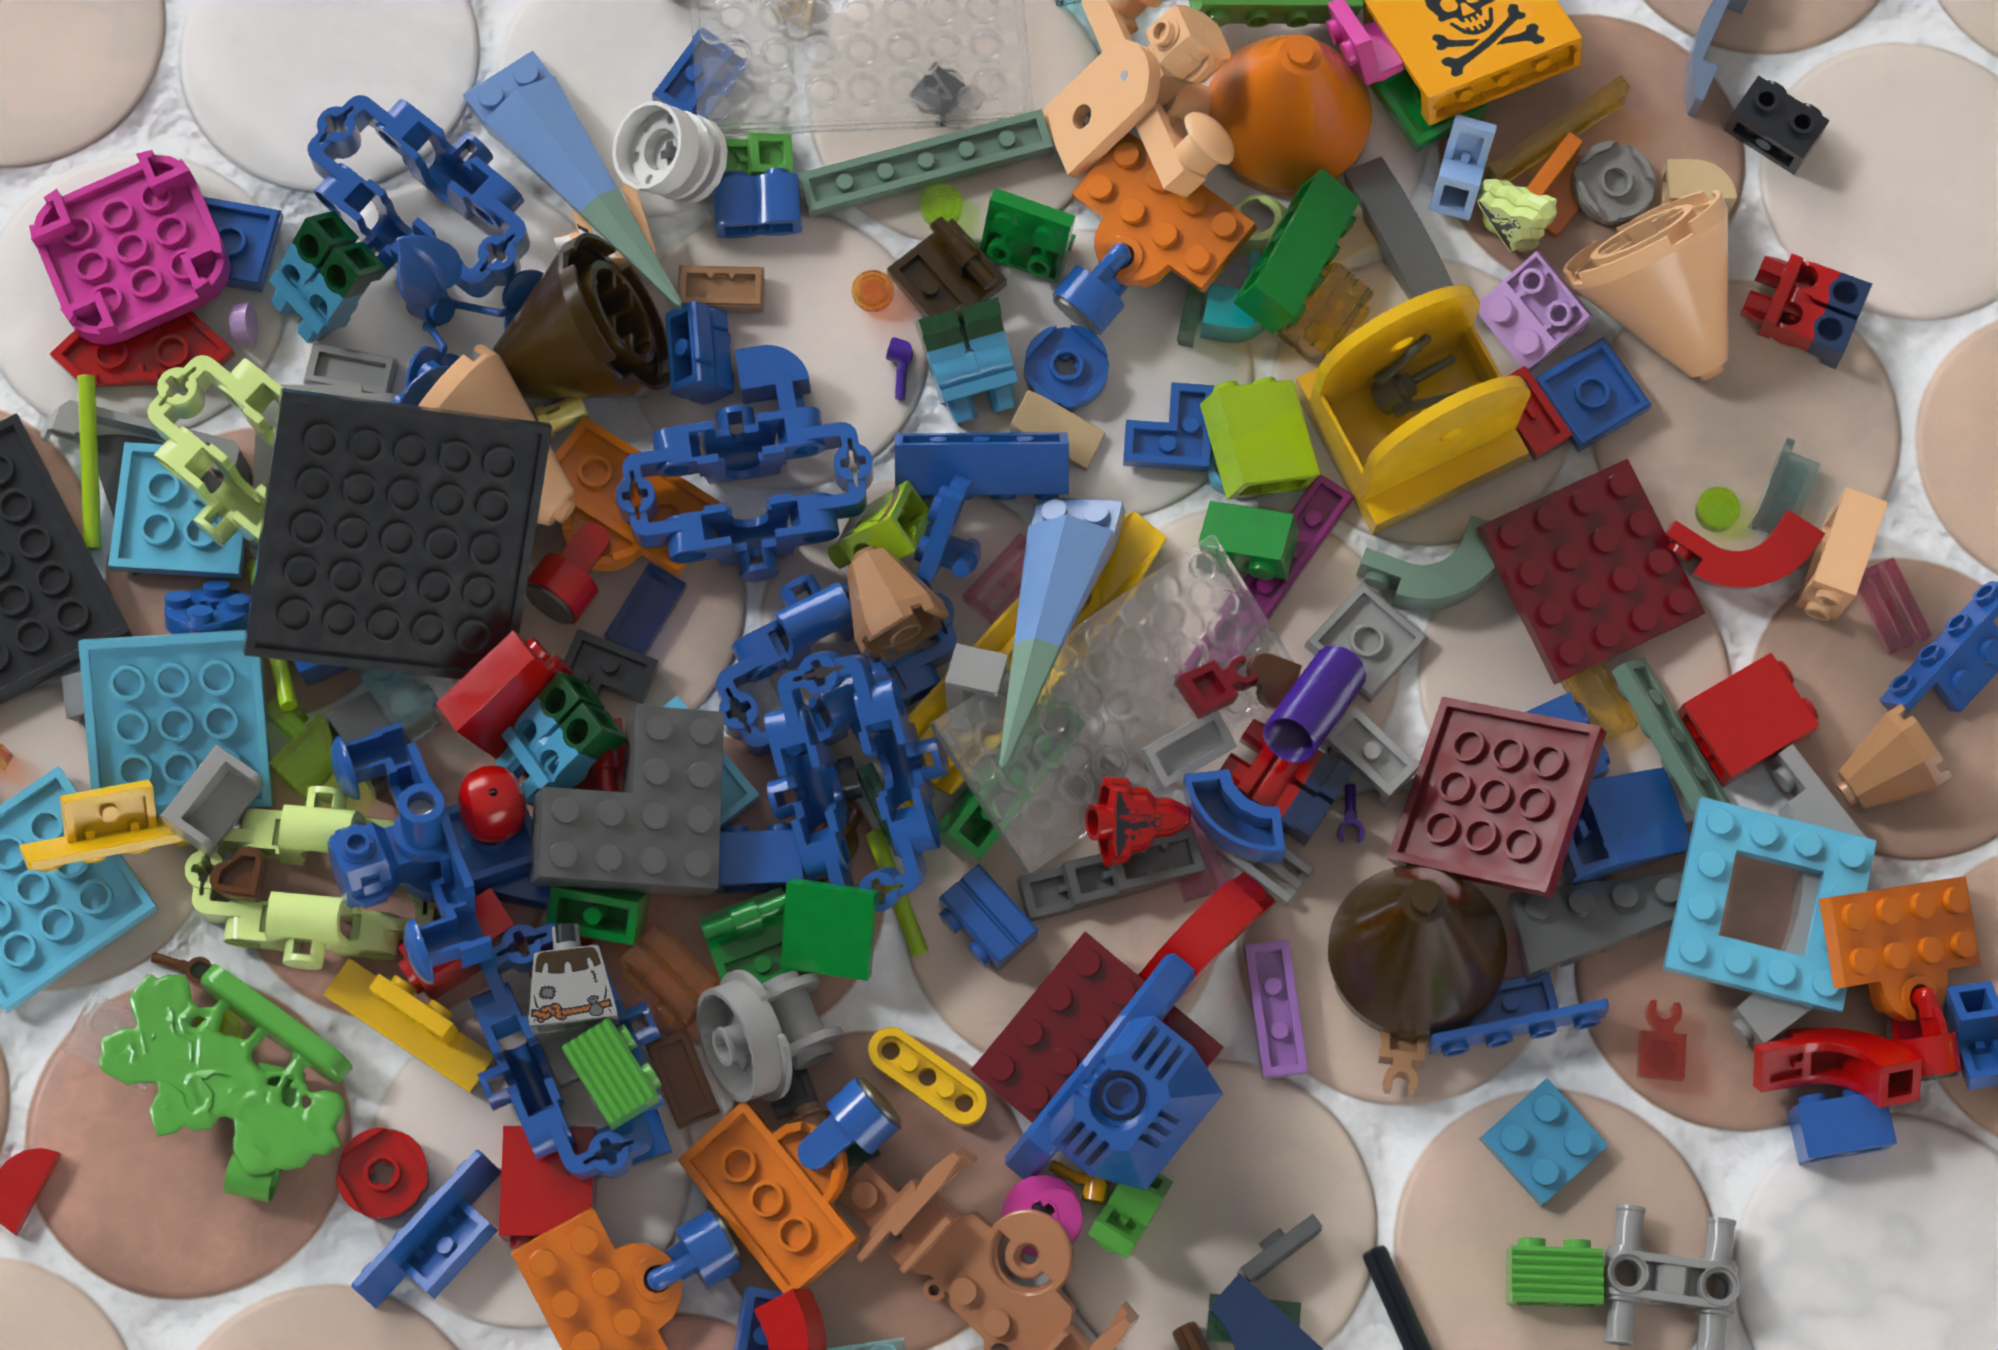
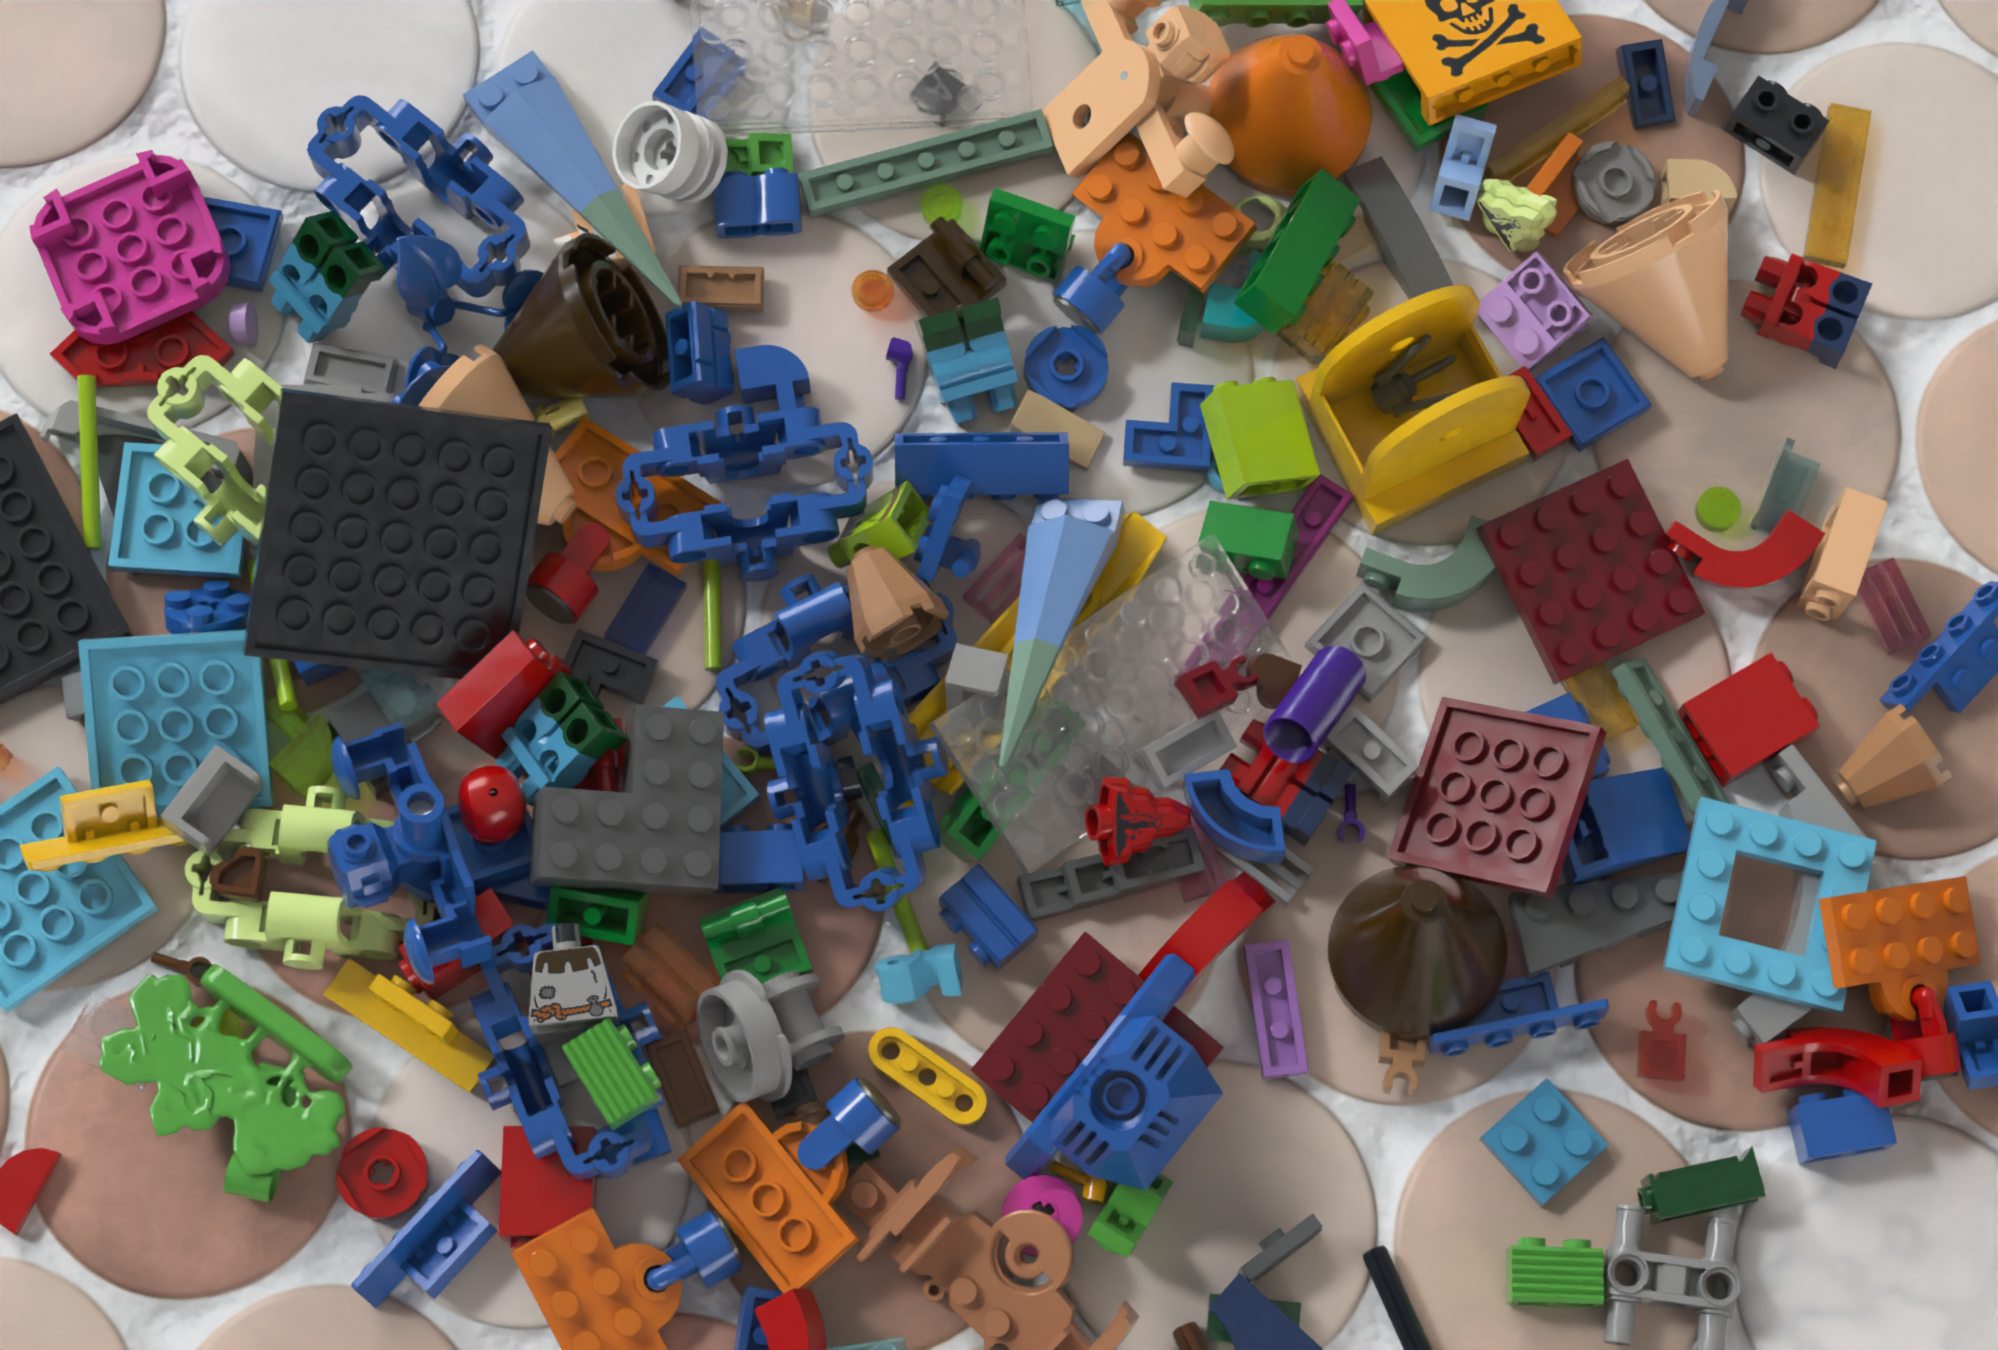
(712, 615): none -> lime bar
(760, 762): none -> lime hand
(829, 929): green tile -> none
(911, 976): none -> medium azure leg
(1649, 92): none -> dark blue slope
(1701, 1188): none -> dark green window
(1837, 186): none -> clear yellow tile

